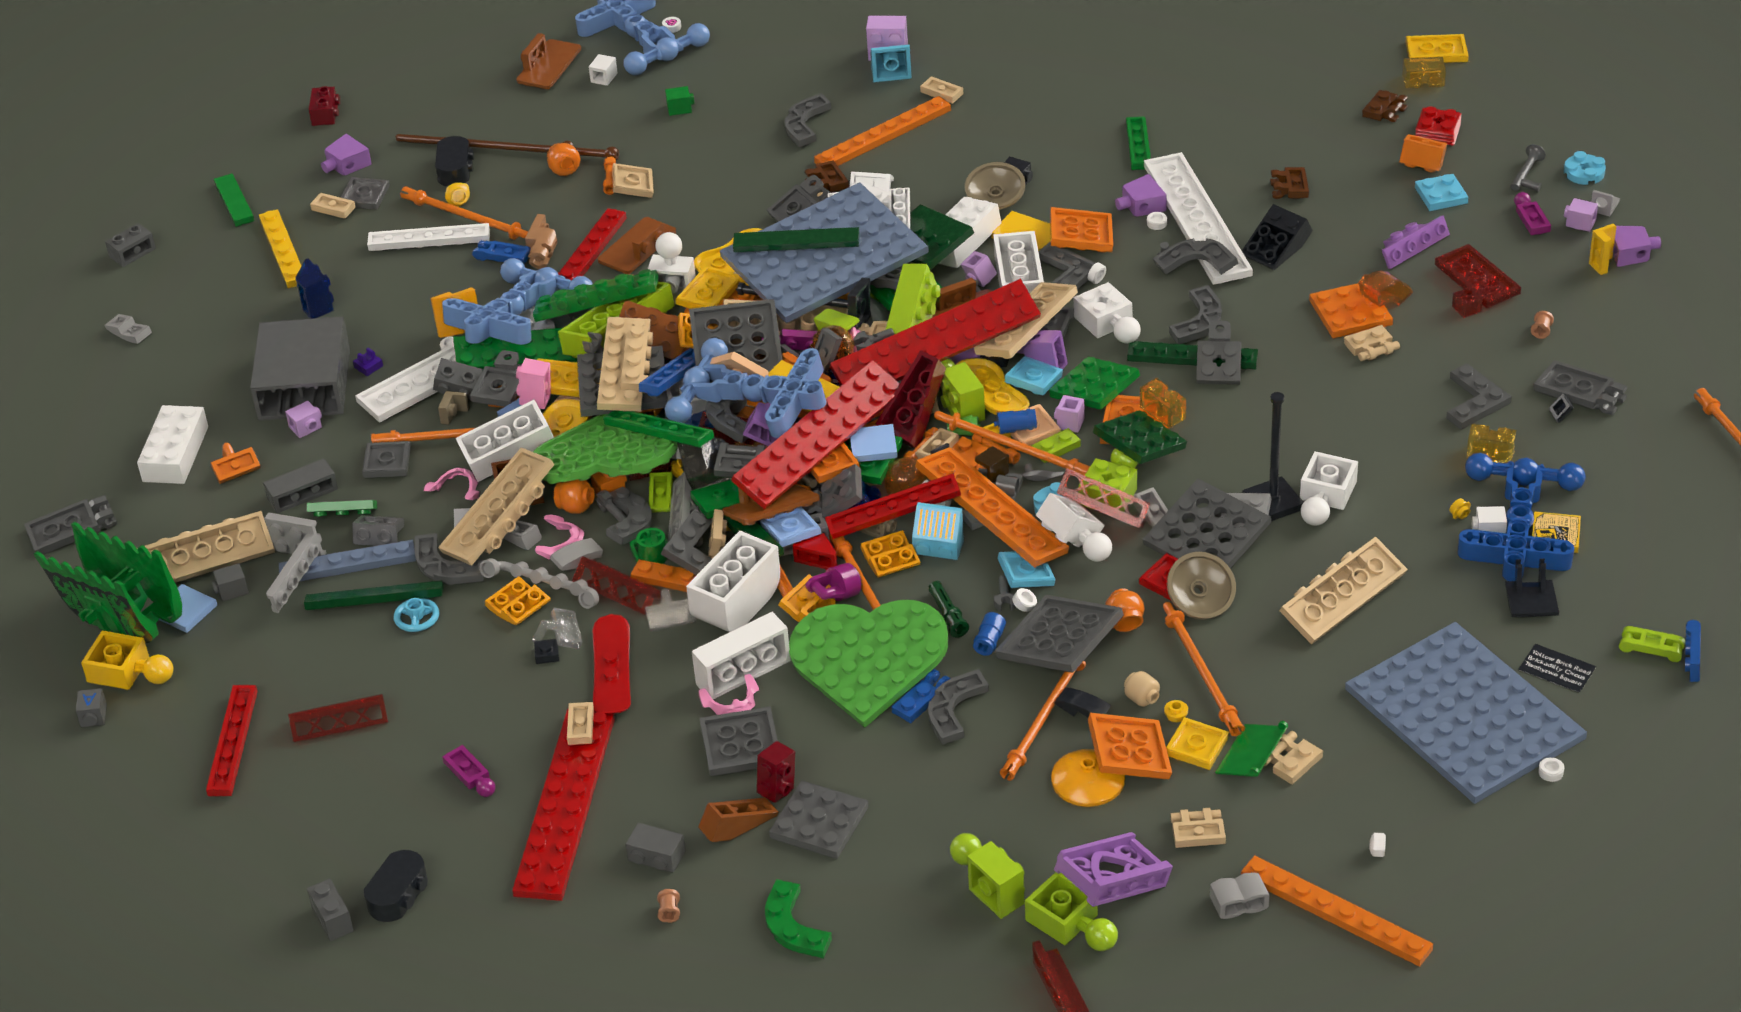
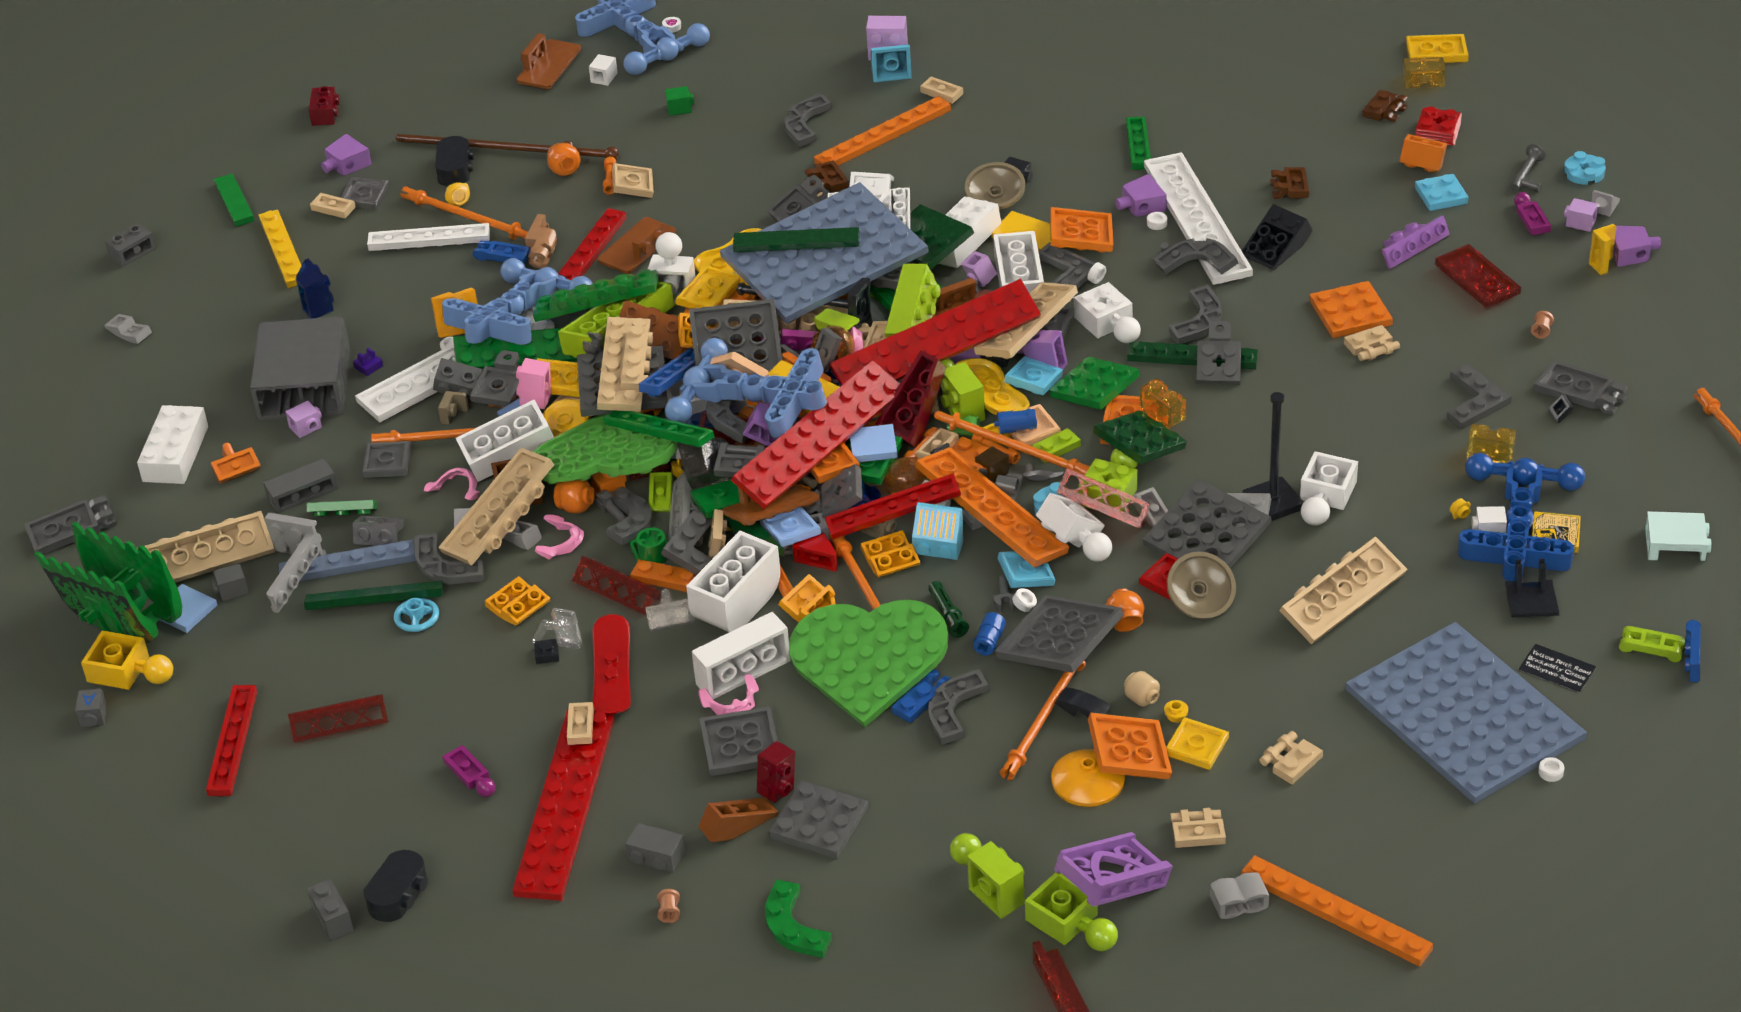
(570, 555): light grey slope -> none
(587, 597): light grey bar -> none
(843, 579): magenta piece -> none
(863, 340): dark grey bar -> none
(1070, 413): lavender brick -> none
(1227, 713): orange bar -> none
(1252, 749): green piece -> none
(1377, 844): white tile -> none
(1384, 287): clear orange brick -> none
(1467, 302): clear red plate -> none
(1676, 533): none -> light aqua panel

